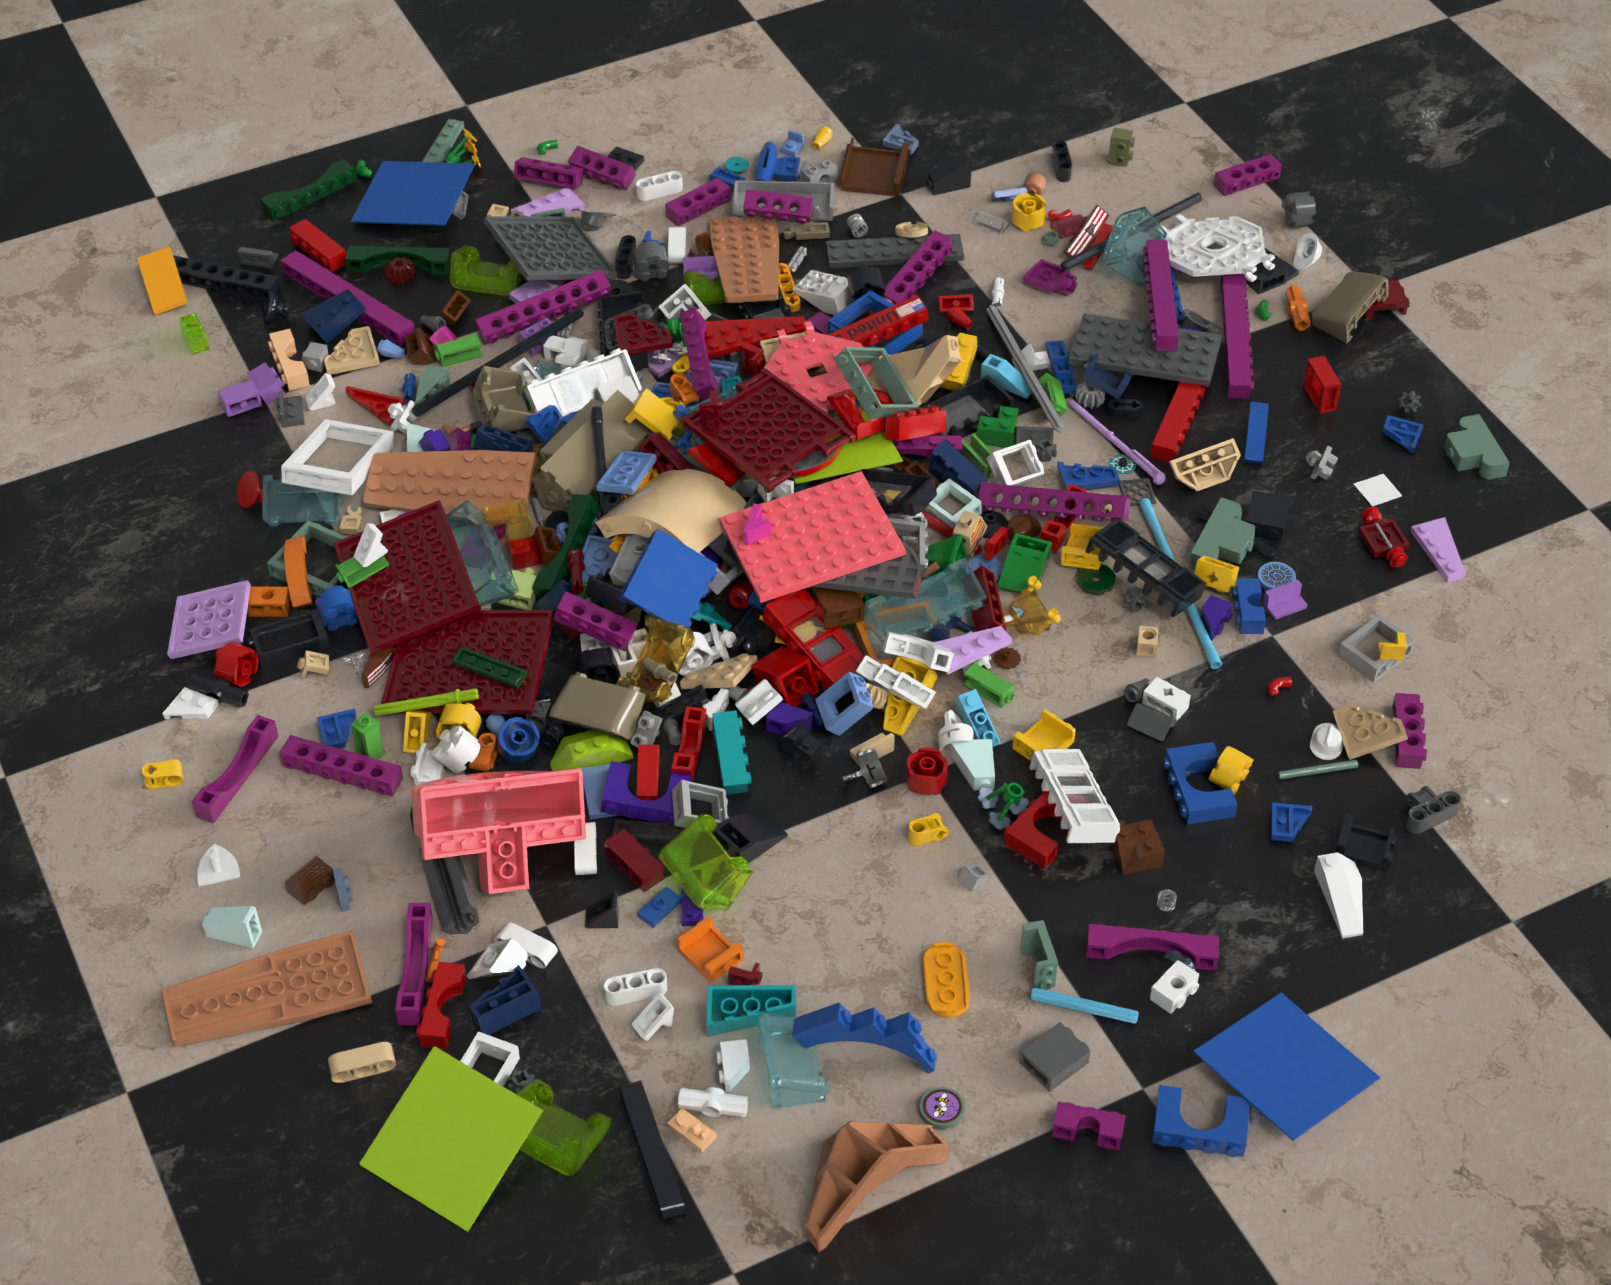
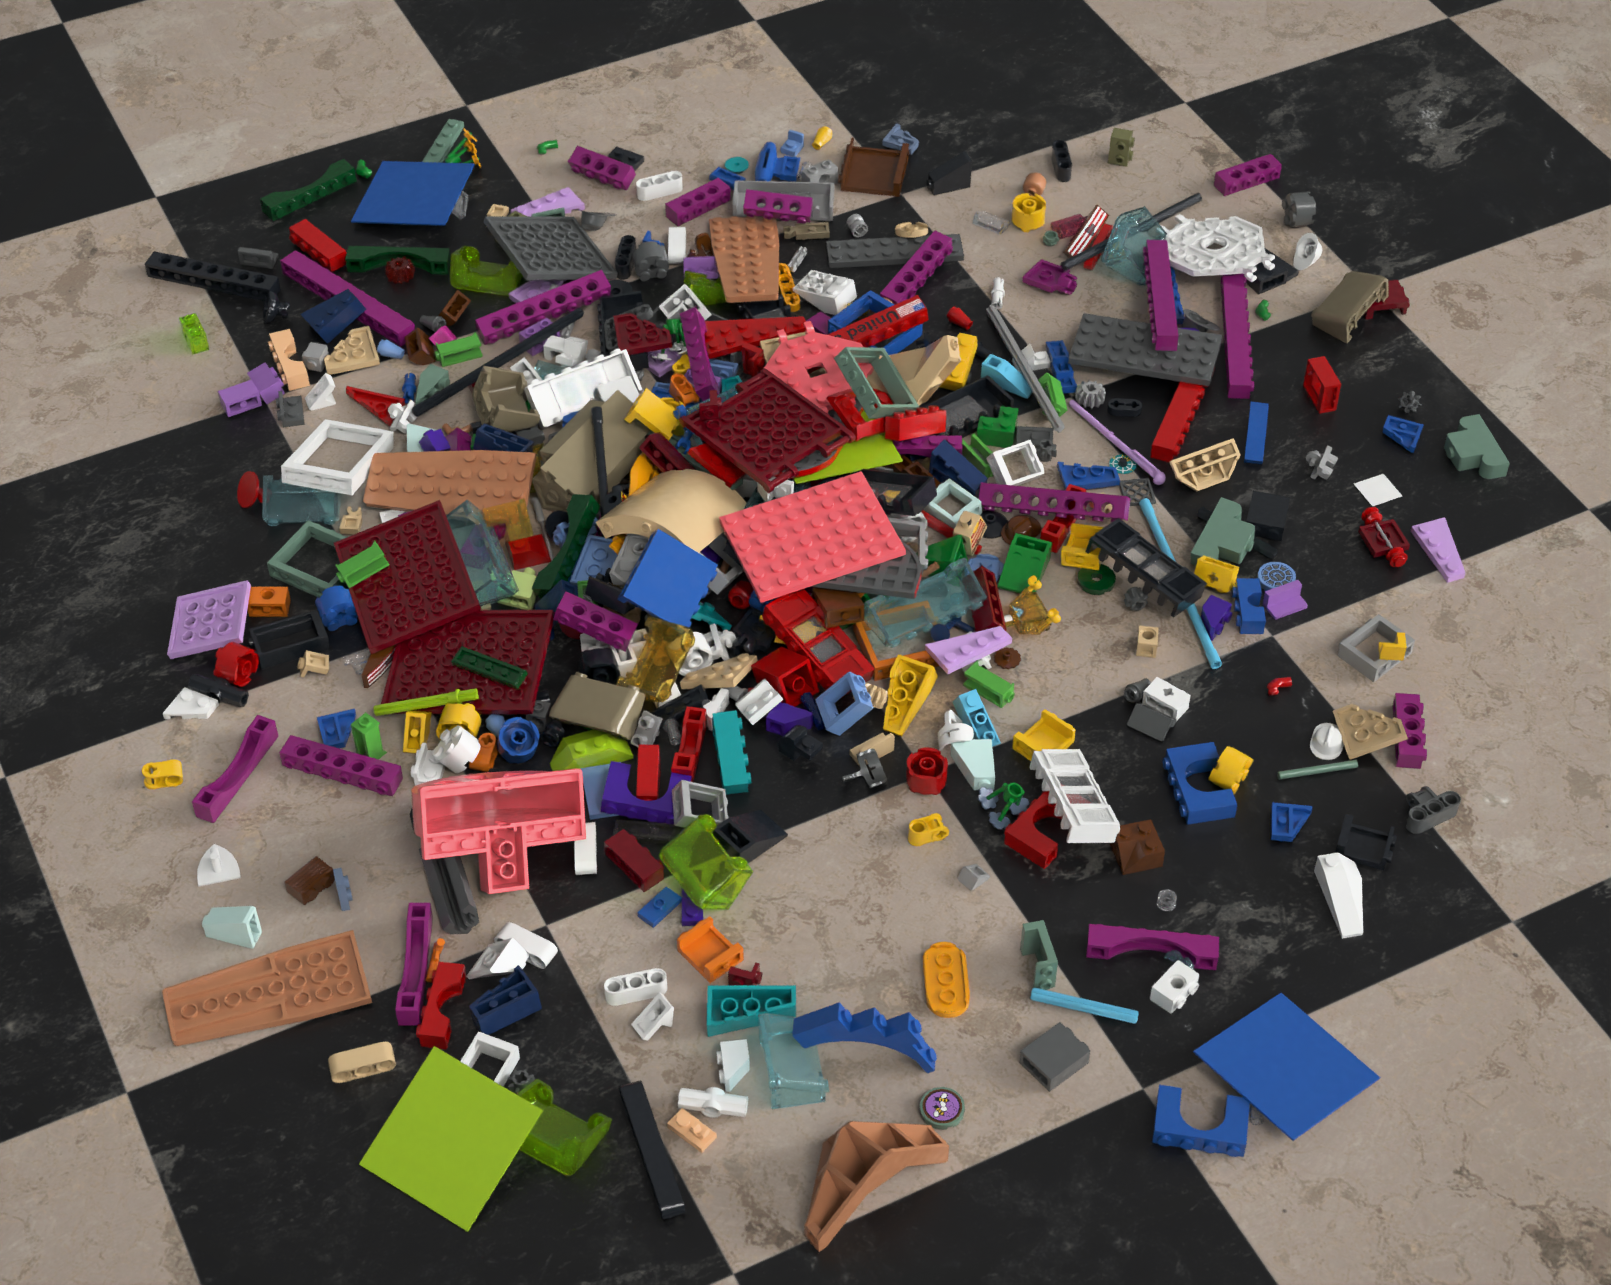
(162, 280): light orange tile -> none
(296, 572): orange slope -> none
(369, 546): white slope -> none
(544, 423): blue wing -> none
(547, 543): reddish brown brick -> none
(548, 172): magenta brick -> none
(576, 567): dark red pin -> none
(603, 913): black slope -> none
(626, 472): medium blue tile -> none
(648, 682): reddish brown piece -> none
(659, 671): dark tan pin -> none
(756, 527): dark pink slope -> none
(864, 280): black brick -> none
(895, 682): white slope -> none
(924, 651): white arch -> none
(964, 302): red slope -> none
(995, 543): red plate -> none
(1008, 194): plate -> none
(1052, 216): red arm -> none
(1072, 1118): magenta arch -> none
(1104, 379): dark blue panel -> none
(1297, 307): orange piece -> none

